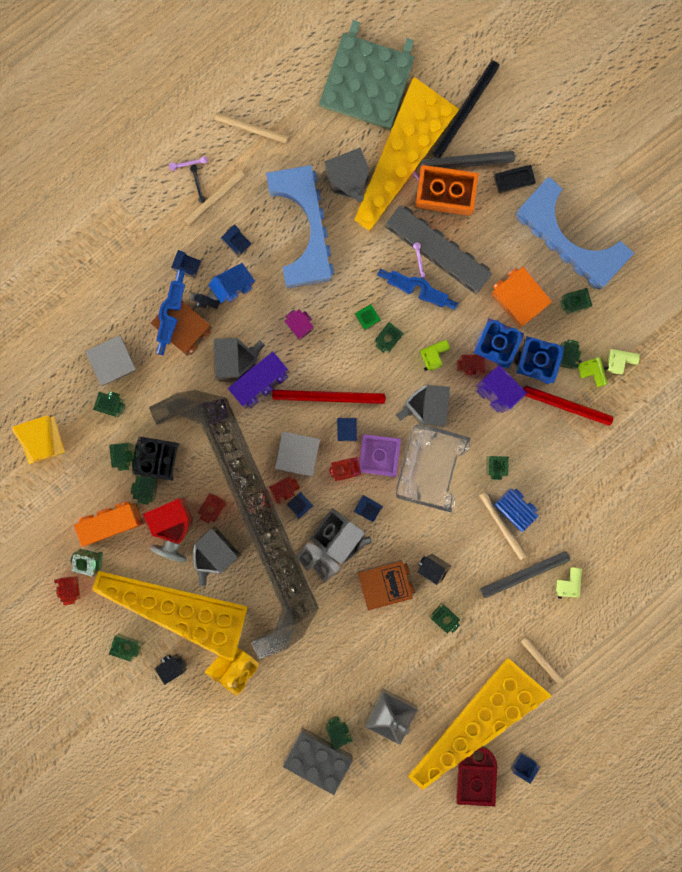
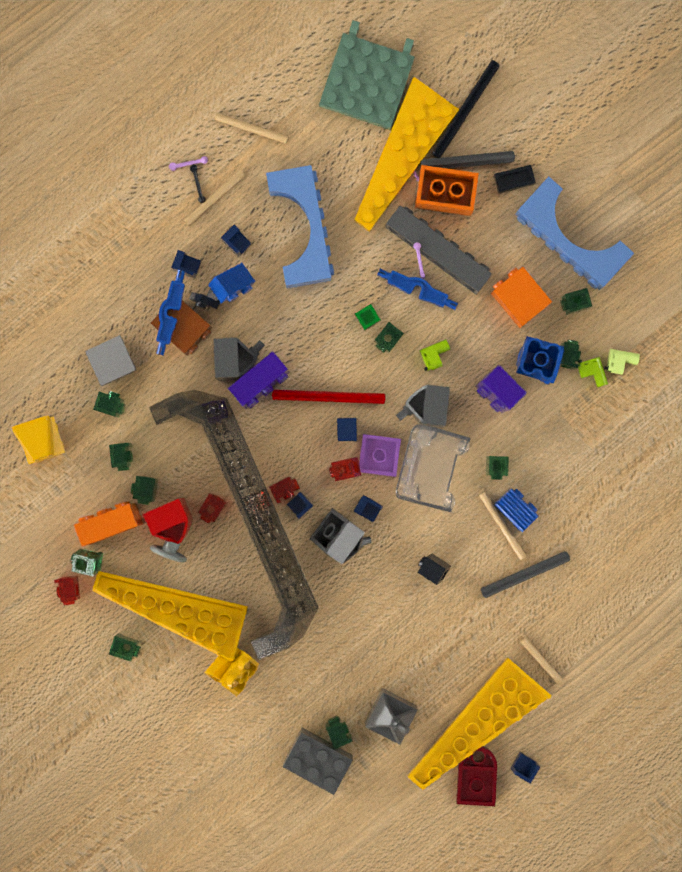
(154, 458): black slope -> none
(171, 668): black brick -> none
(213, 554): dark grey piece -> none
(297, 454): light grey tile -> none
(299, 323): magenta brick -> none
(315, 558): light grey slope -> none
(348, 174): dark grey piece -> none
(386, 584): dark orange brick -> none
(440, 613): clear green brick -> none
(471, 364): clear red brick -> none
(498, 343): blue piece -> none
(569, 406): red axle -> none
(570, 587): yellowish green piece -> none

